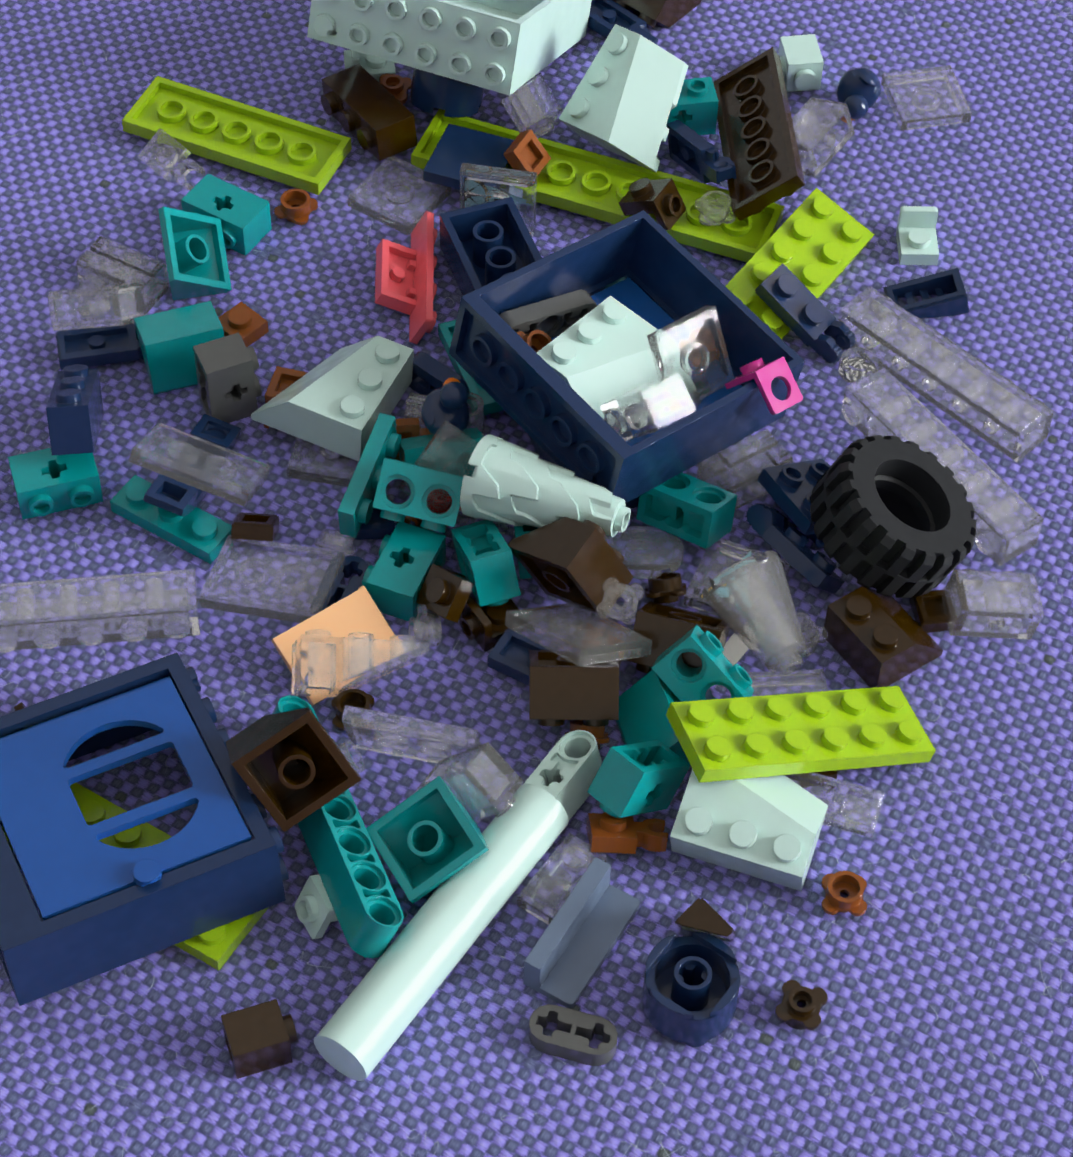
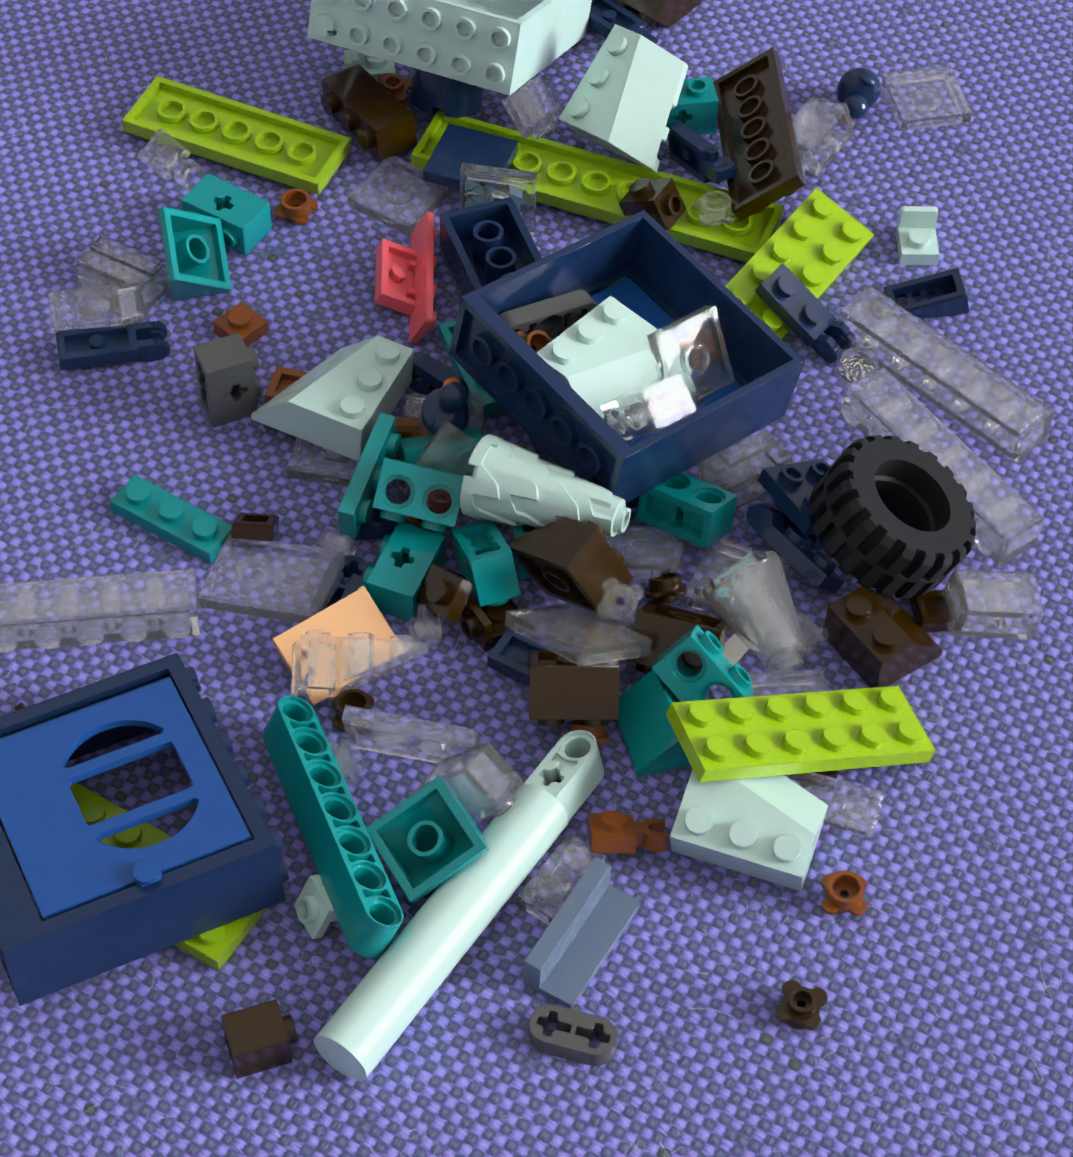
(54, 482): teal brick -> none
(75, 410): dark blue brick -> none
(169, 341): teal slope -> none
(178, 496): dark blue slope -> none
(200, 464): clear tile -> none
(291, 765): dark brown slope -> none
(527, 153): dark orange plate -> none
(638, 778): teal brick -> none
(691, 987): dark blue brick -> none
(703, 918): dark brown slope -> none
(763, 377): bracket -> none
(801, 62): light aqua brick -> none

